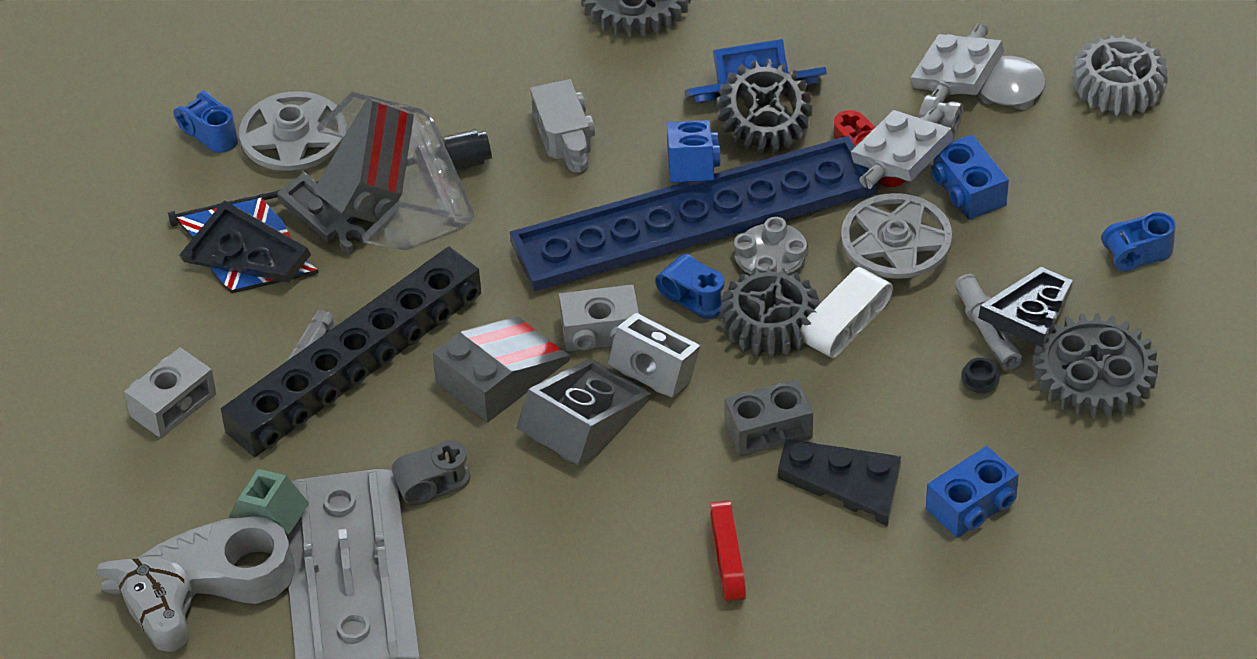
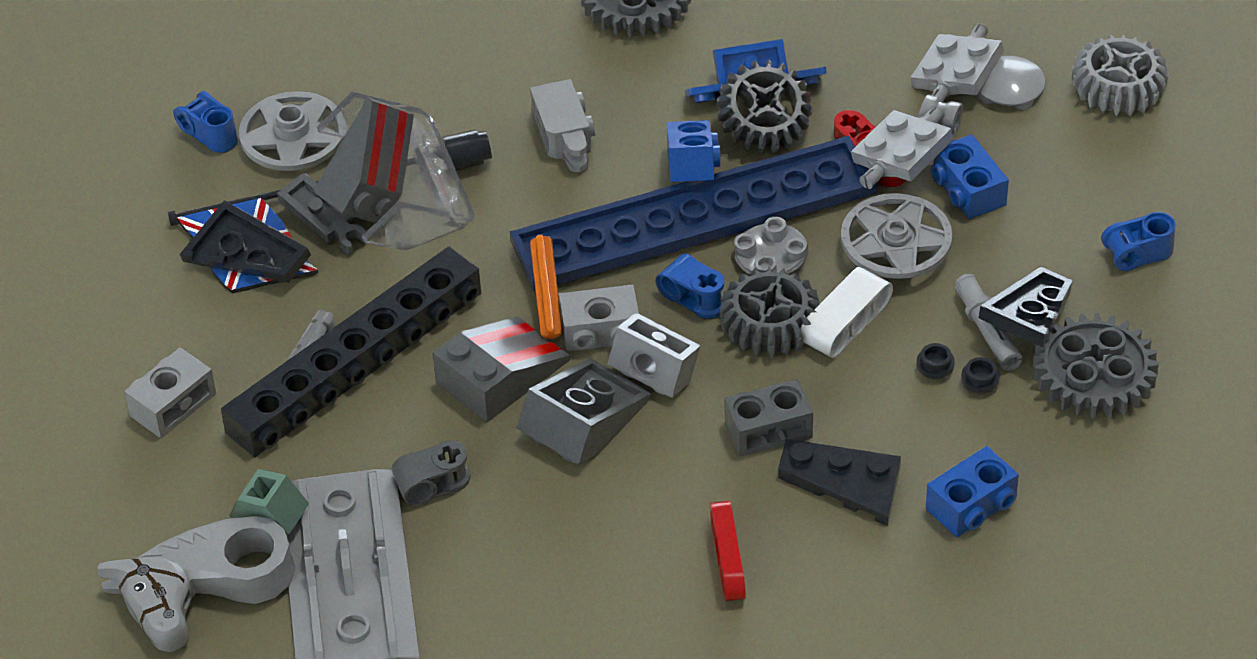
(546, 287): none -> orange axle
(935, 361): none -> black plate

